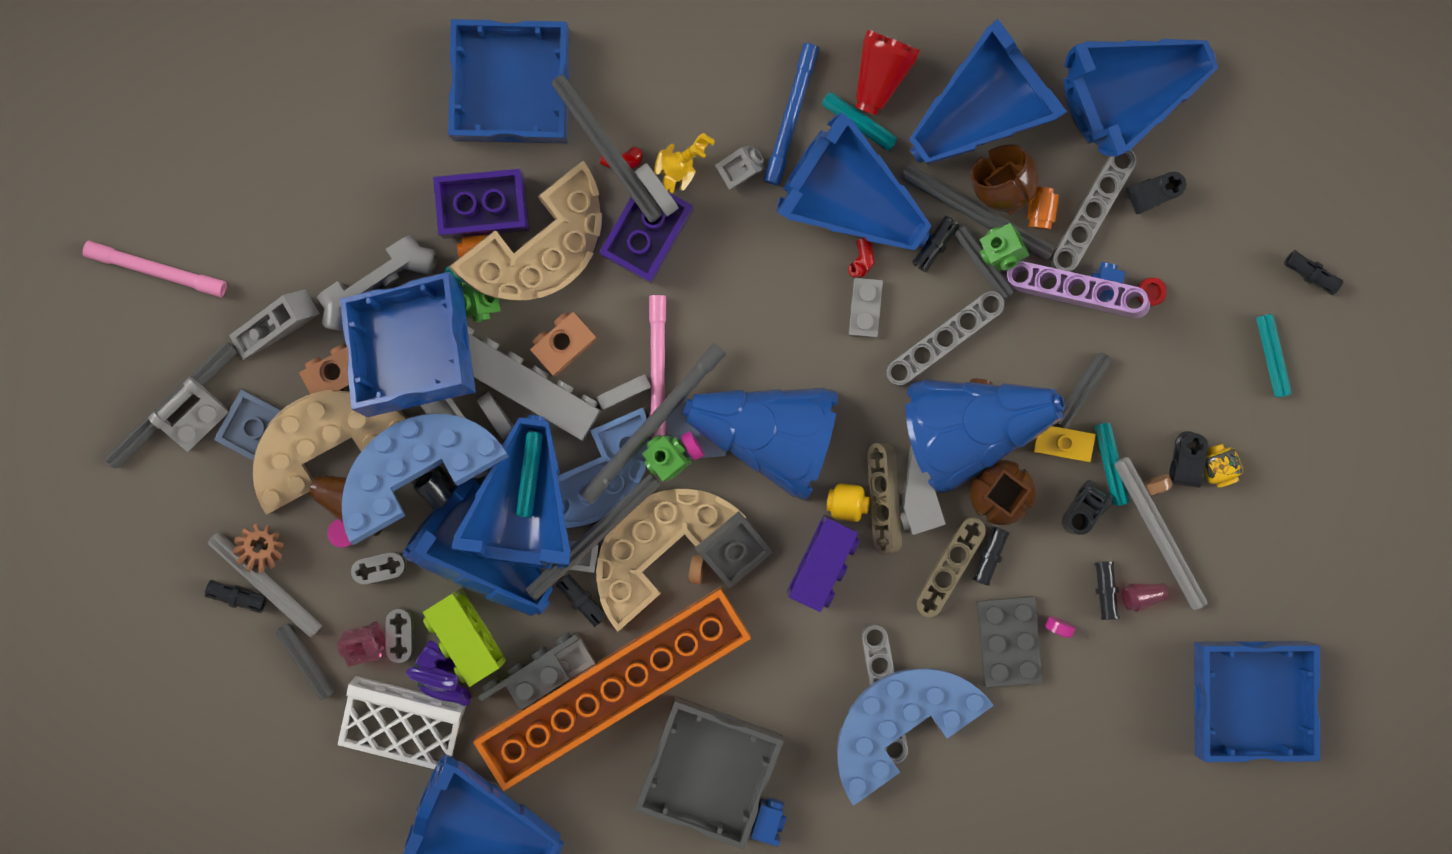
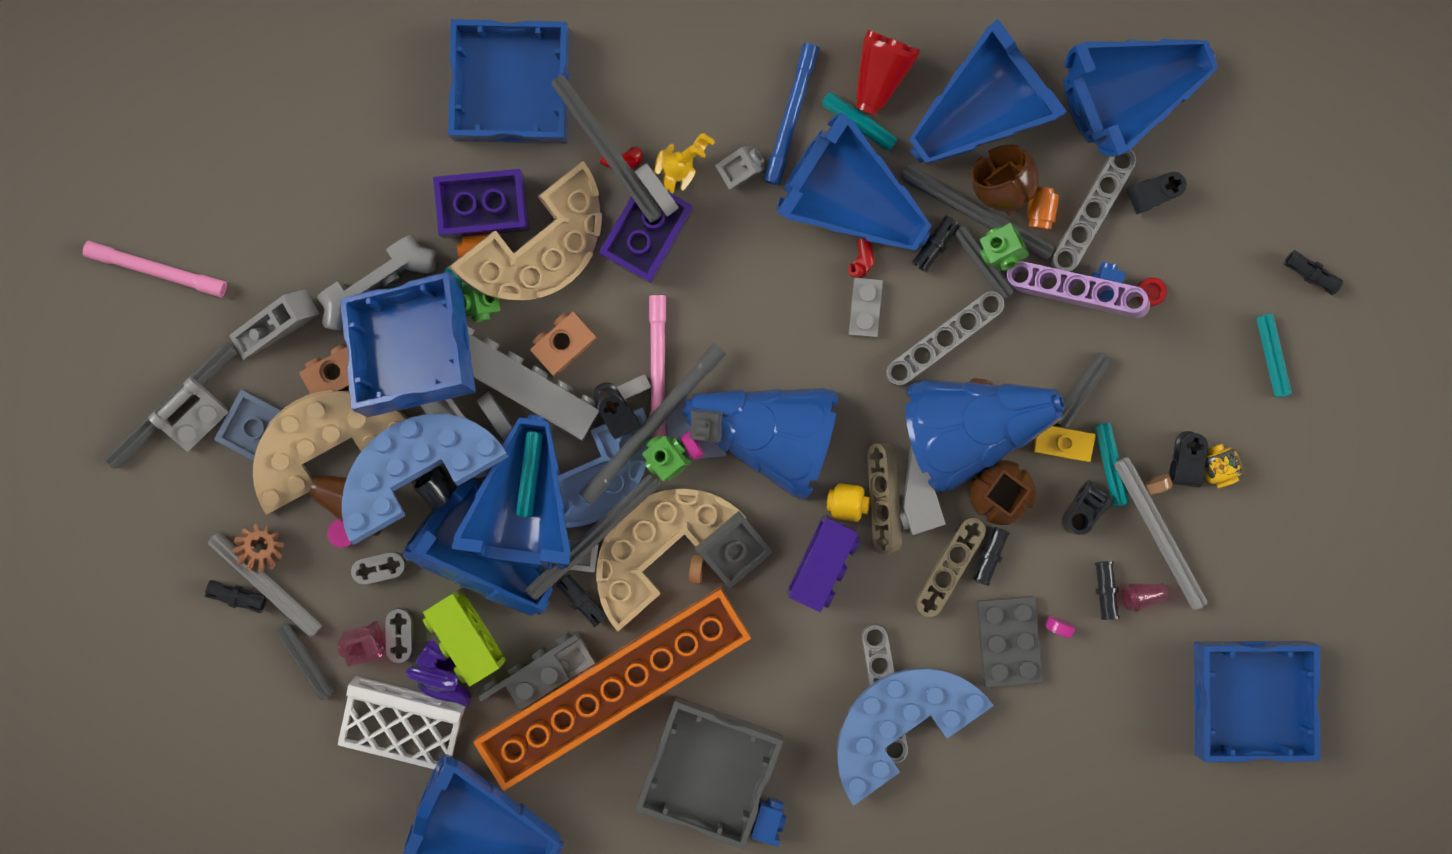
(614, 410): none -> black piece
(706, 425): none -> dark grey tile

